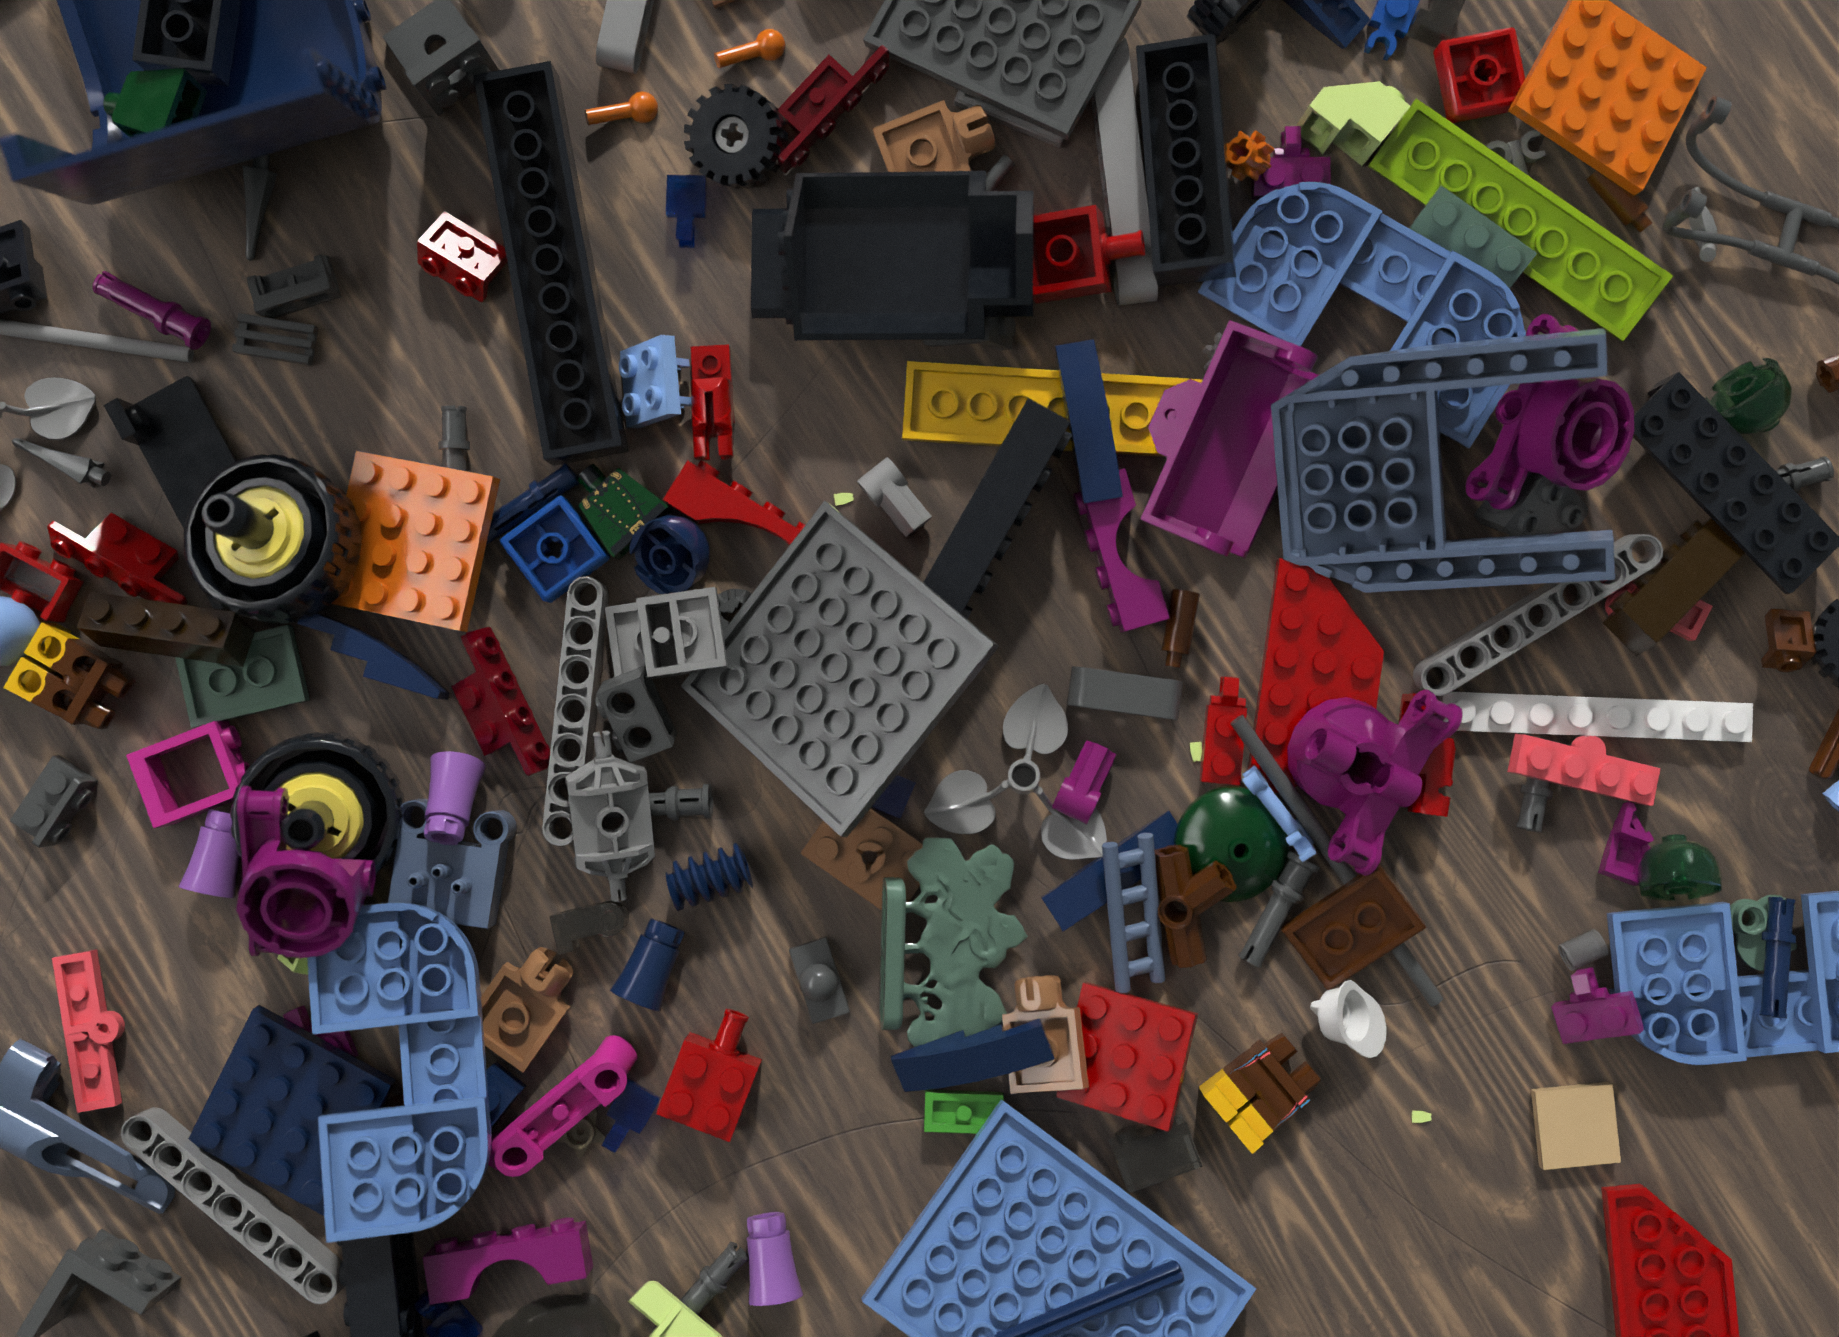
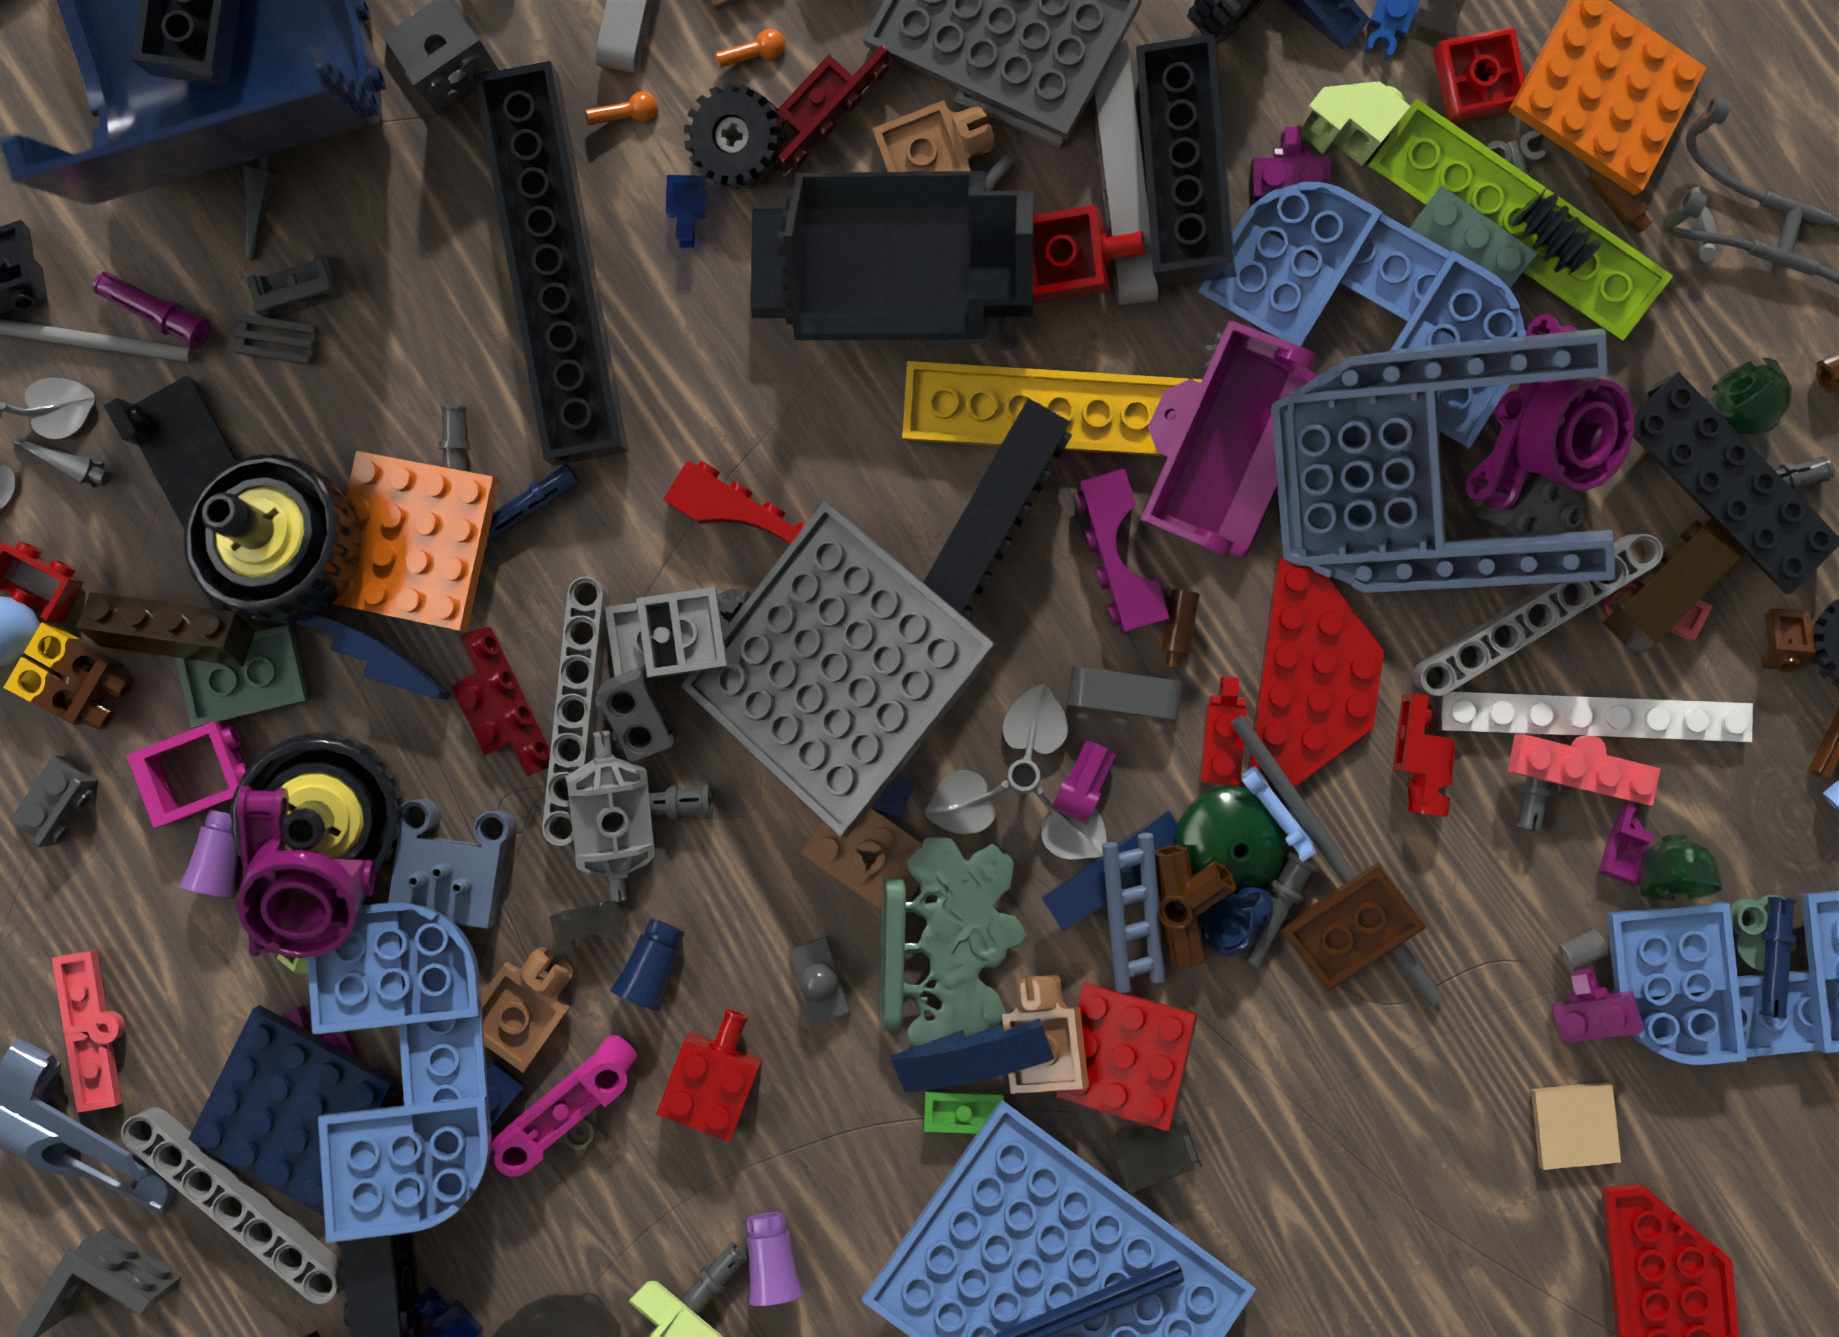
(123, 555): red bracket -> none
(155, 101): dark green torso -> none
(451, 795): medium lavender plant -> none
(460, 256): red bracket -> none
(530, 545): blue brick -> none
(556, 1252): magenta arch -> none
(617, 507): dark green torso -> none
(630, 1111): clear blue plate -> none
(651, 382): light blue plate -> none
(670, 554): dark blue cylinder -> none
(707, 877): dark blue piece -> none
(712, 400): red plate -> none
(843, 498): yellowish green piece -> none
(889, 490): light grey piece -> none
(1089, 421): dark blue slope -> none
(1196, 751): yellowish green piece -> none
(1235, 920): none -> dark blue hair
(1248, 155): orange gear -> none
(1257, 1092): reddish brown hips -> none
(1352, 1018): white piece -> none
(1381, 780): magenta piece -> none
(1420, 1116): yellowish green piece -> none
(1556, 233): none -> black piece

